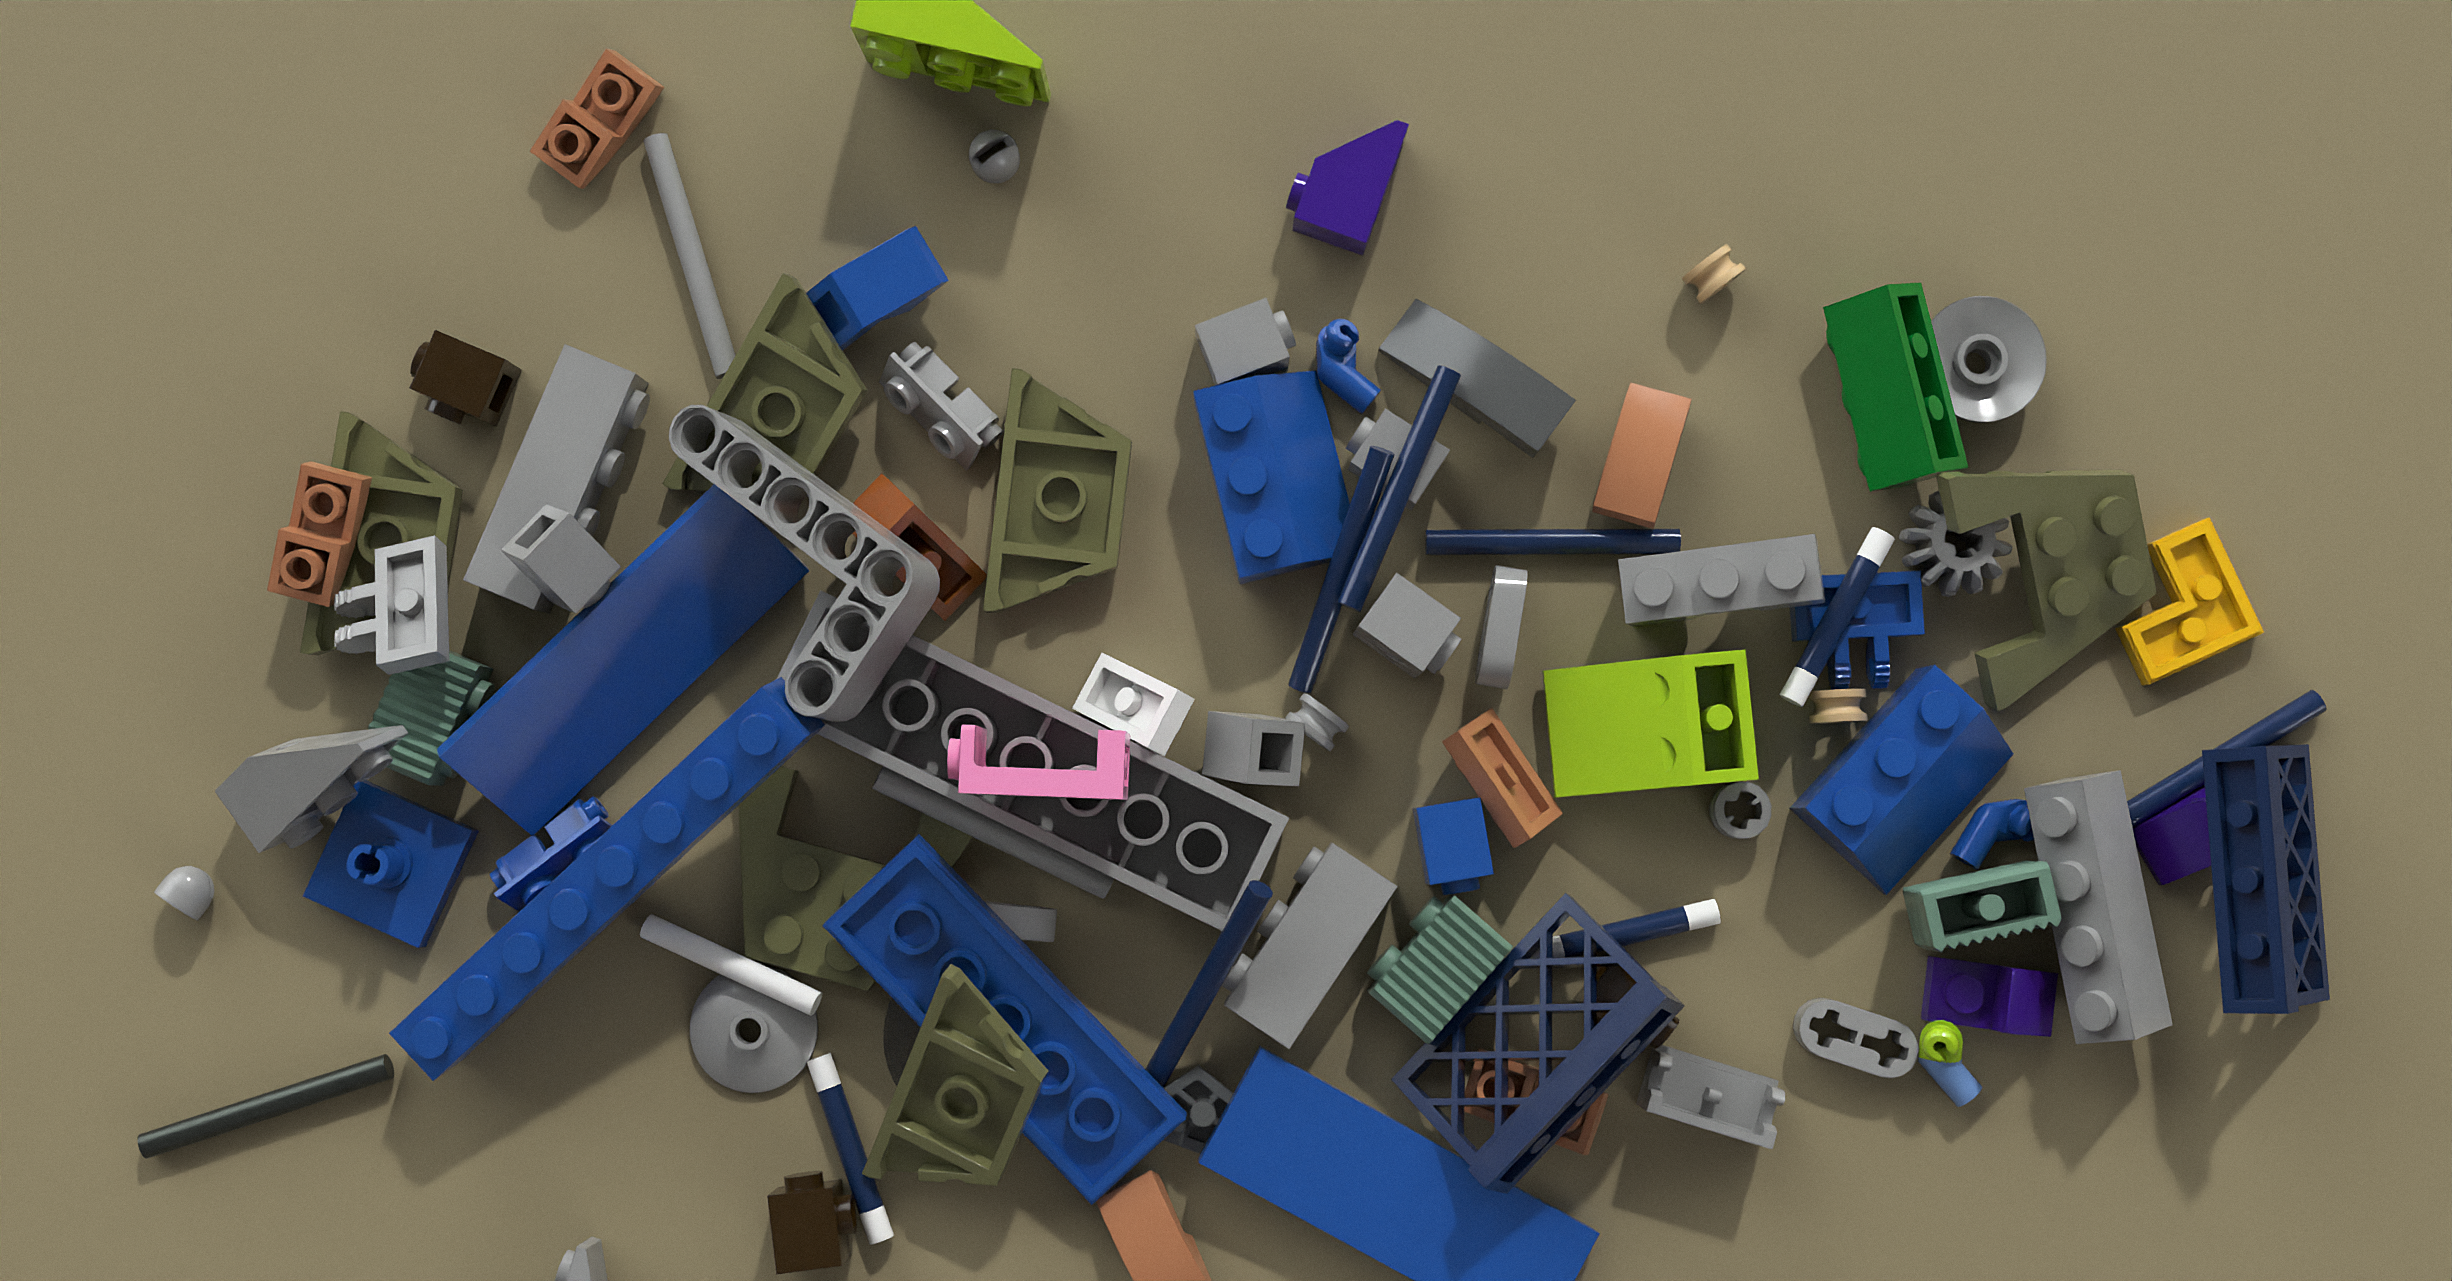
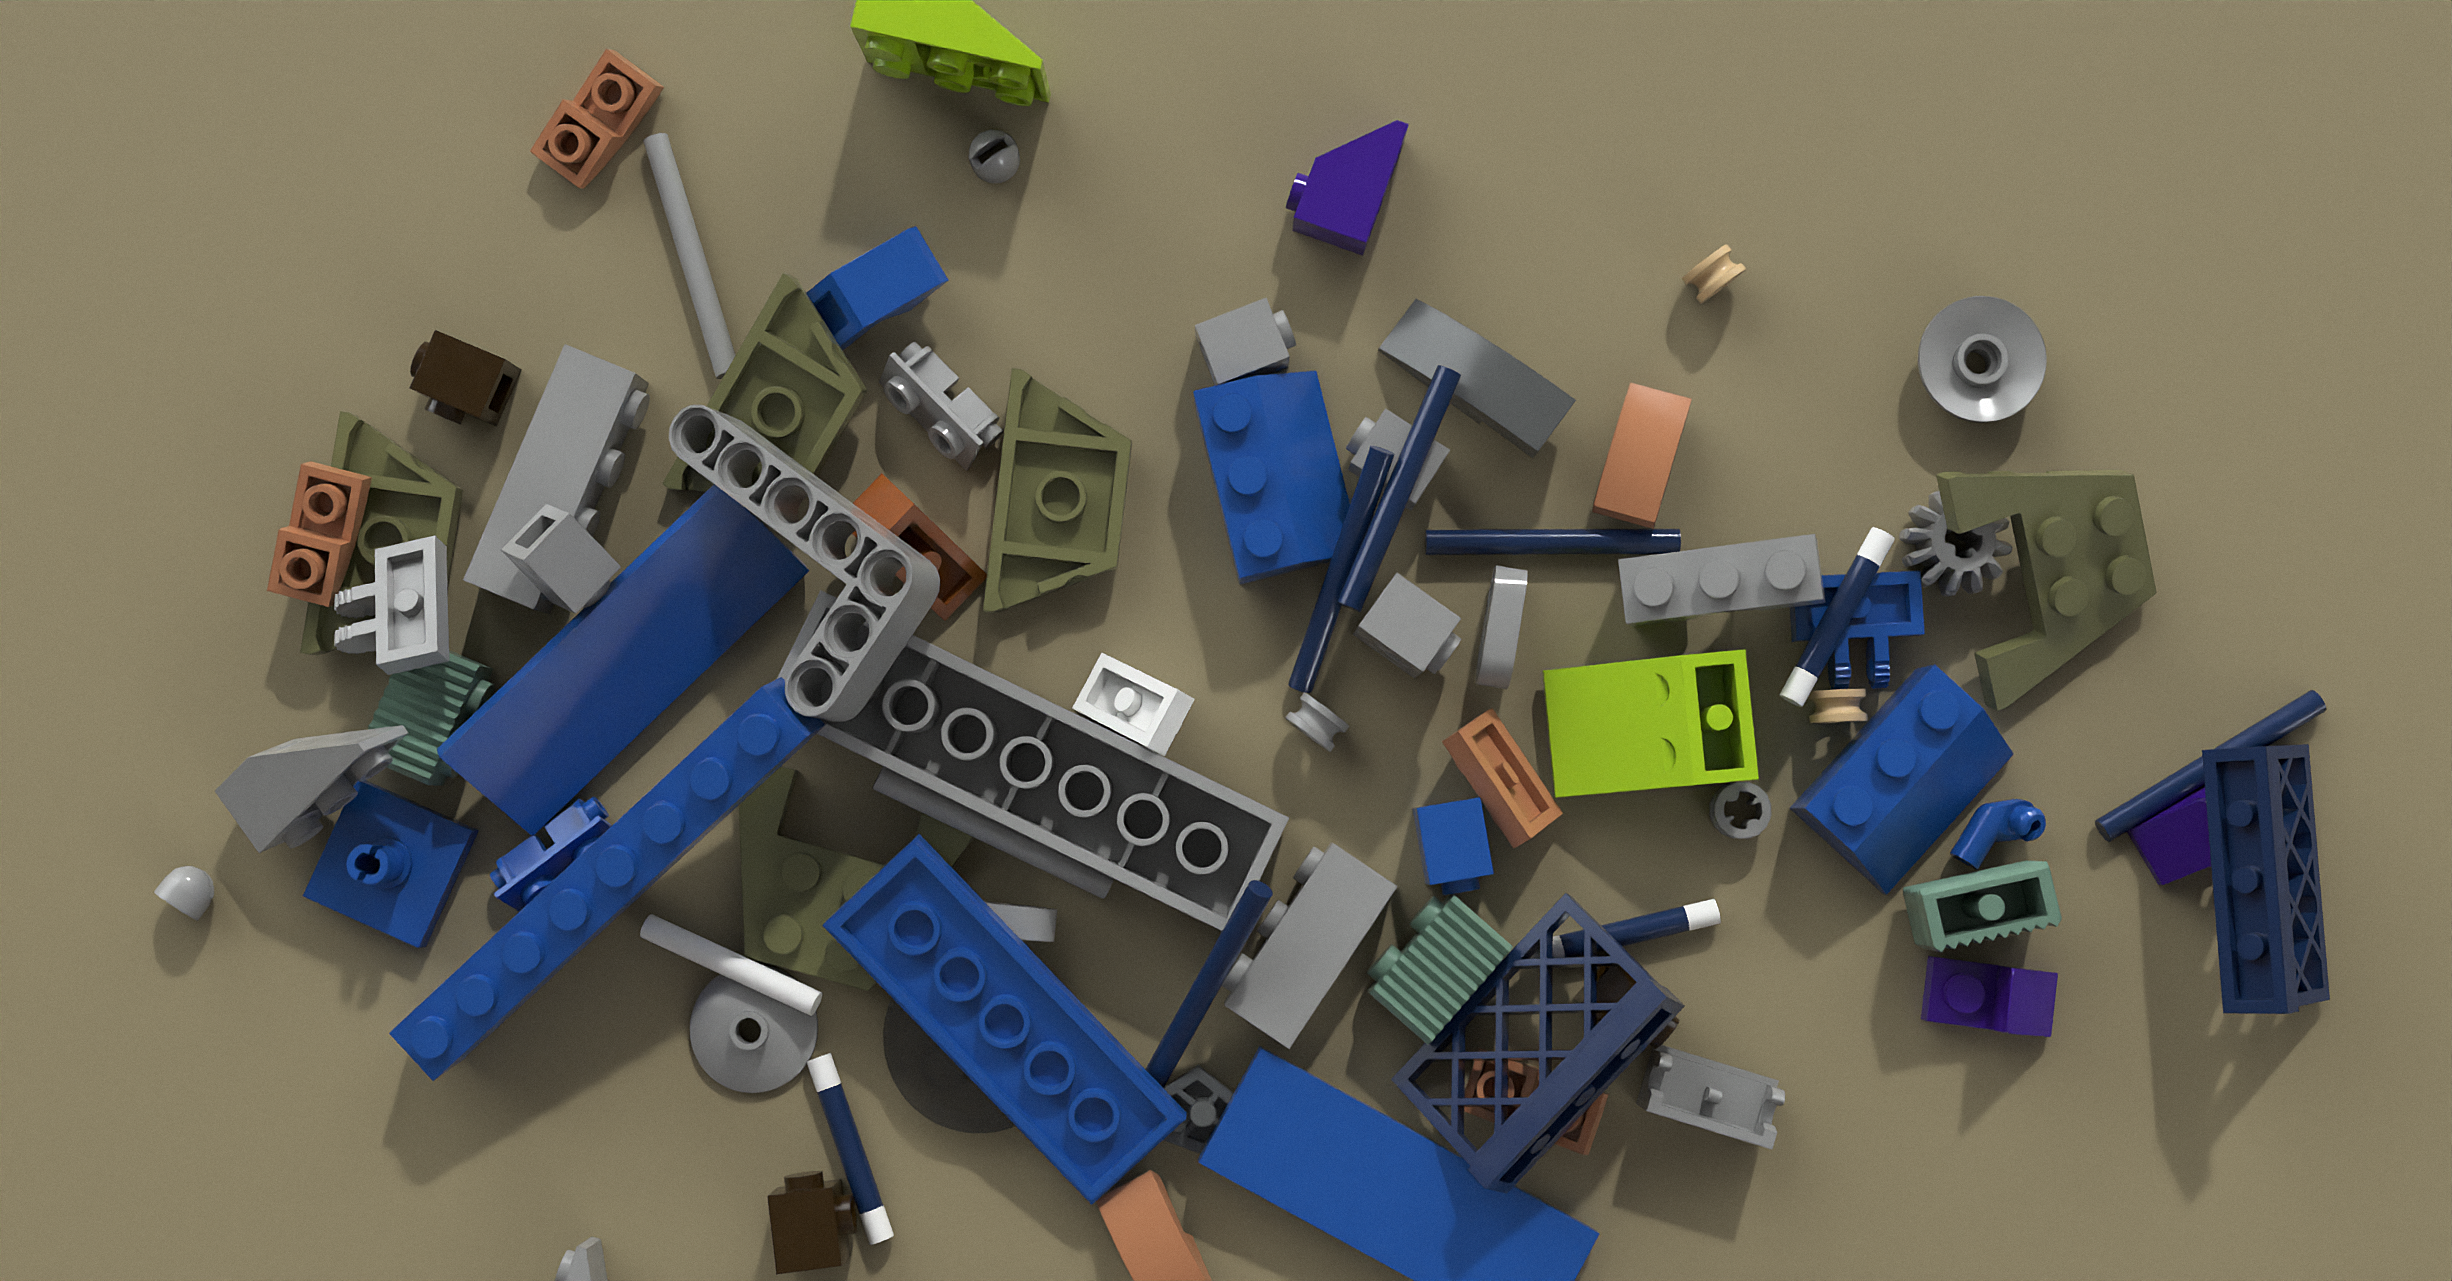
(265, 1106): pearl dark grey bar -> none
(959, 1093): olive wing -> none
(1110, 781): bright pink panel -> none
(1253, 748): light grey brick -> none
(1338, 365): blue arm -> none
(1850, 1051): light grey beam -> none
(1894, 386): green brick -> none
(1942, 1058): arm -> none
(2106, 922): light grey brick -> none
(2206, 607): yellow tile -> none

